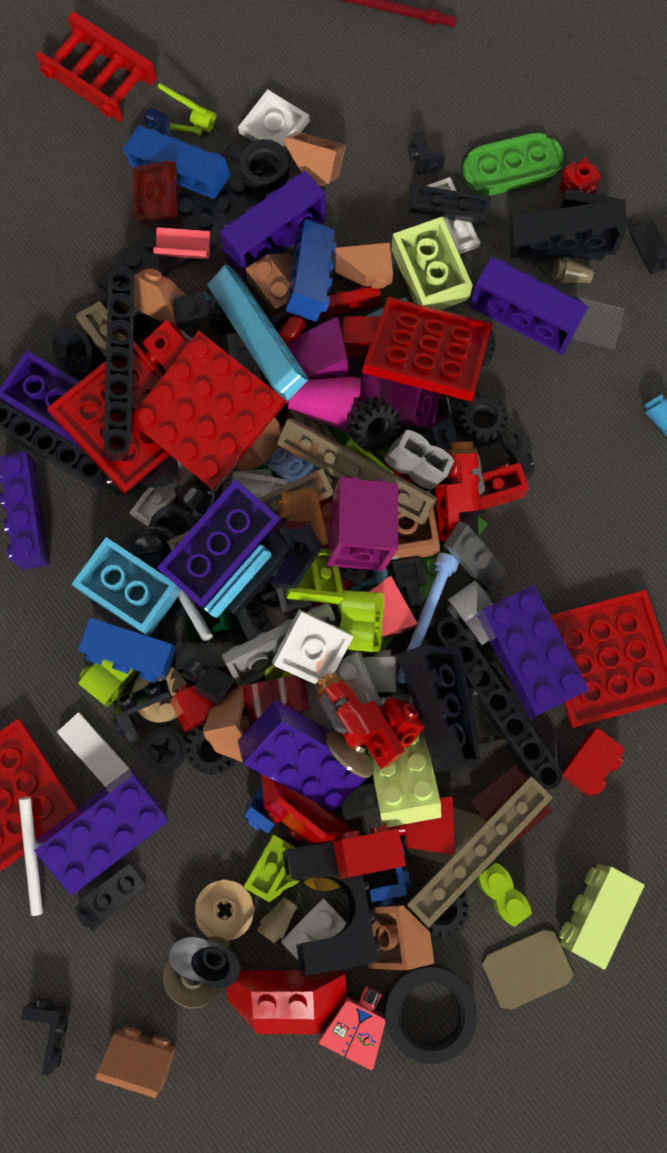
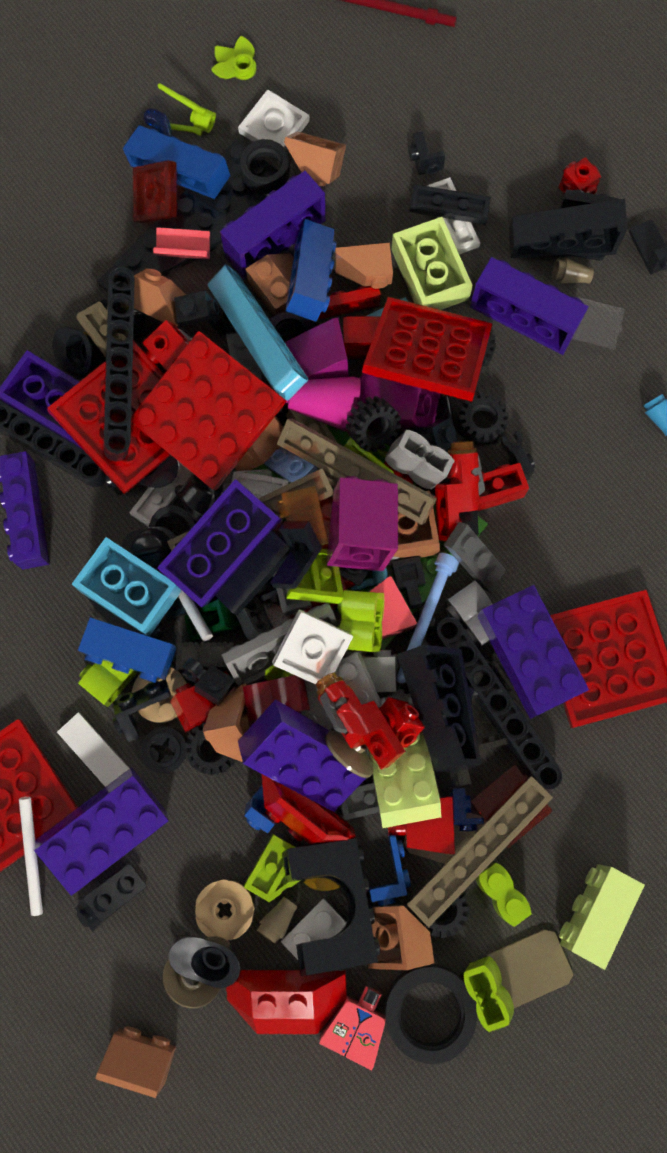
(43, 1011): black bracket -> none
(101, 44): red fence -> none
(231, 60): none -> lime plate
(237, 580): medium azure axle -> none
(292, 328): red arm -> none
(368, 853): red brick -> none
(461, 806): none -> clear blue bracket
(492, 1000): none -> lime brick
(512, 164): bright green tile -> none
(593, 762): red brick -> none

